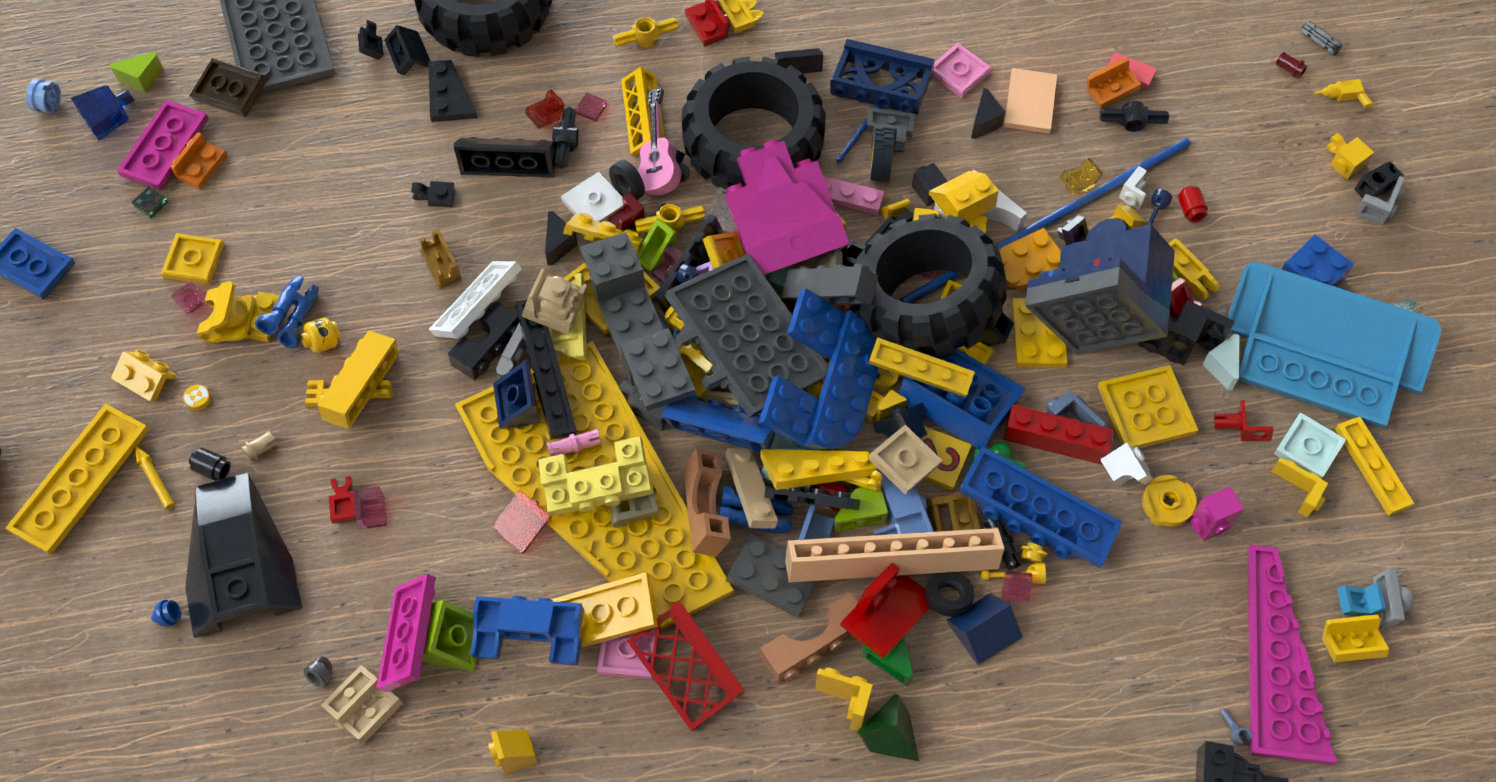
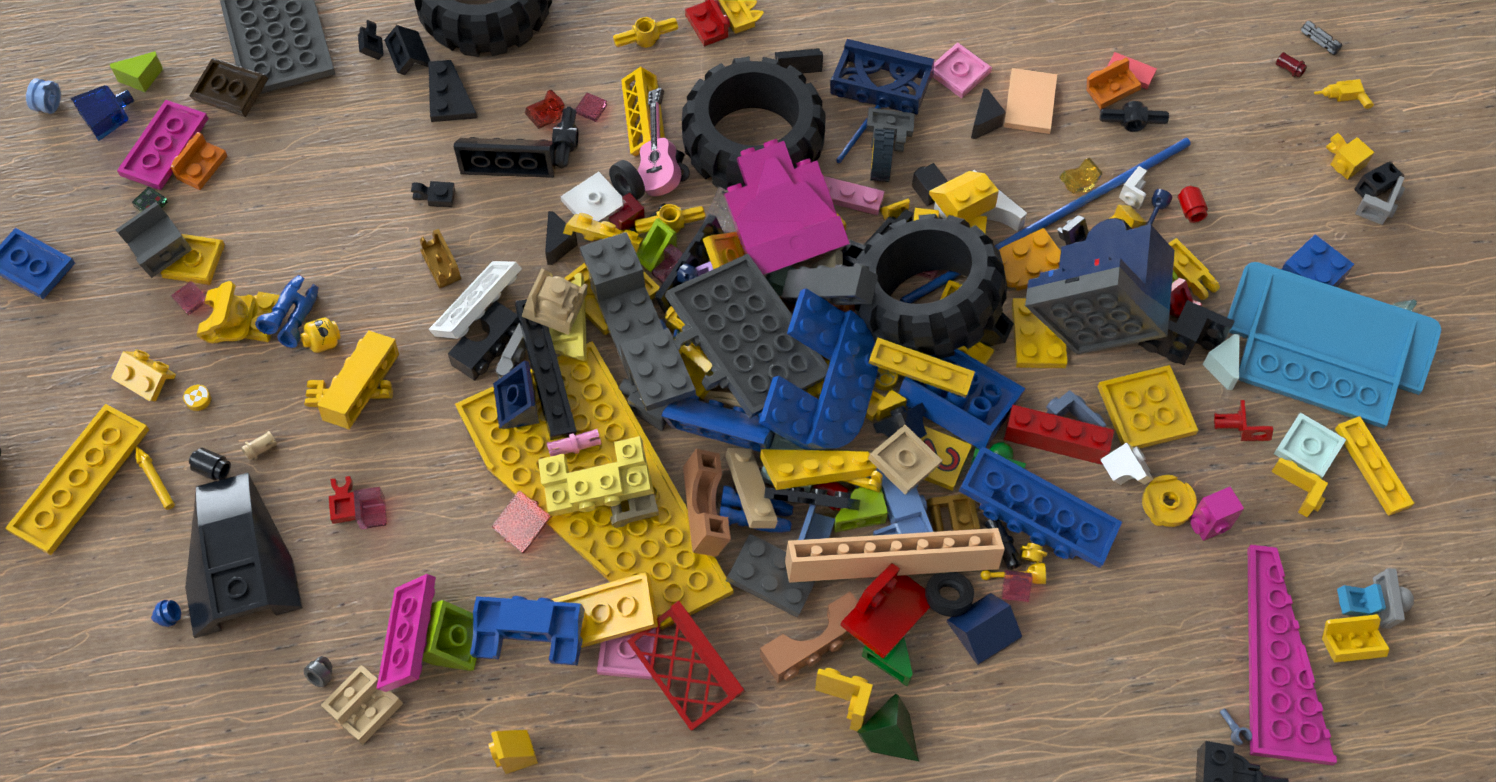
(154, 239): none -> dark grey panel

